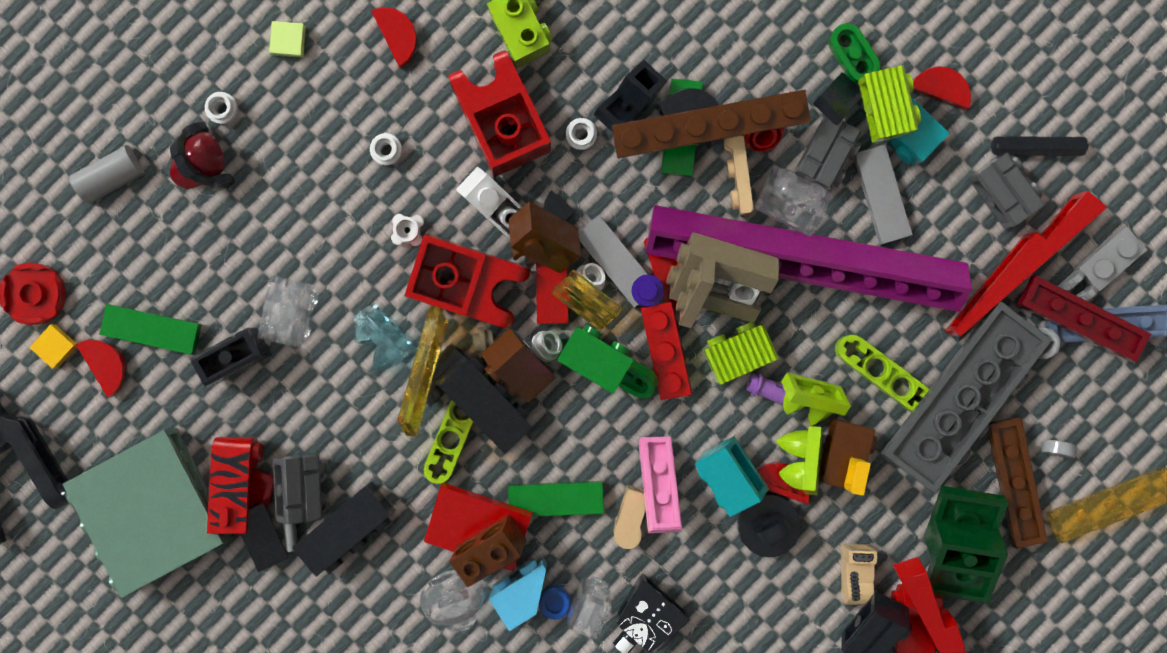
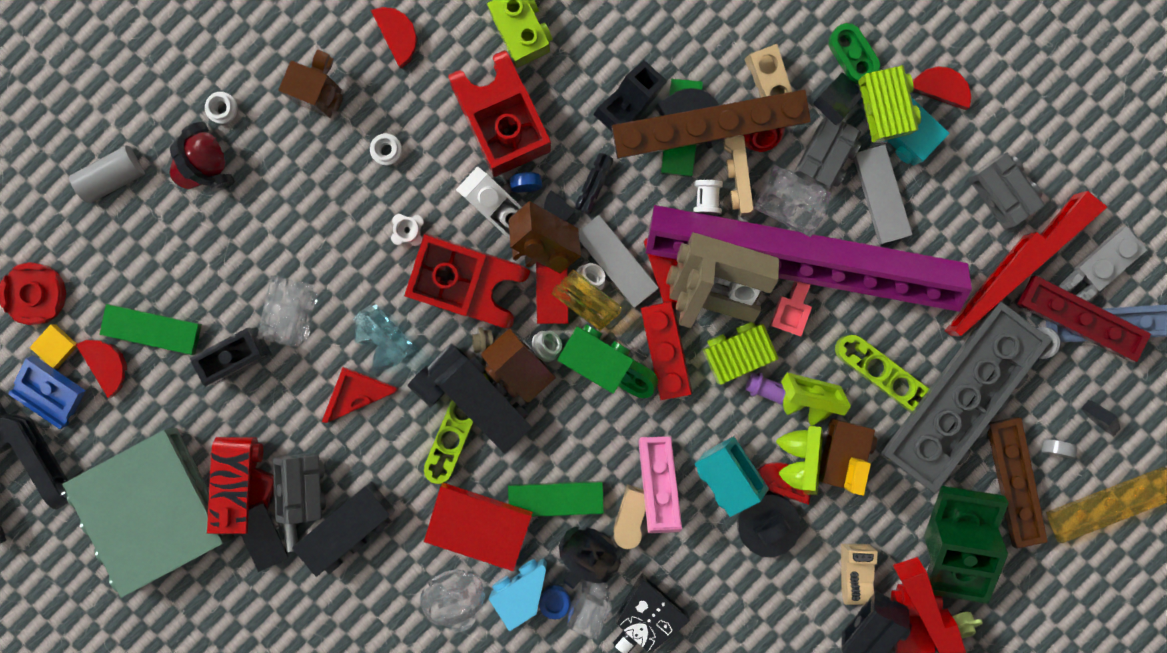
(46, 392): none -> blue plate
(287, 39): yellowish green tile -> none
(312, 85): none -> reddish brown brick
(354, 392): none -> red tile
(422, 372): clear yellow tile -> none
(488, 551): reddish brown brick -> none
(525, 182): none -> blue tile
(588, 126): white plate -> none
(588, 556): none -> black tile
(594, 183): none -> black axle
(647, 290): dark purple plate -> none
(708, 197): none -> white bush
(768, 71): none -> tan leg
(790, 312): none -> coral plate
(966, 623): none -> yellowish green plate
(1039, 146): black axle -> none
(1102, 417): none -> black tile

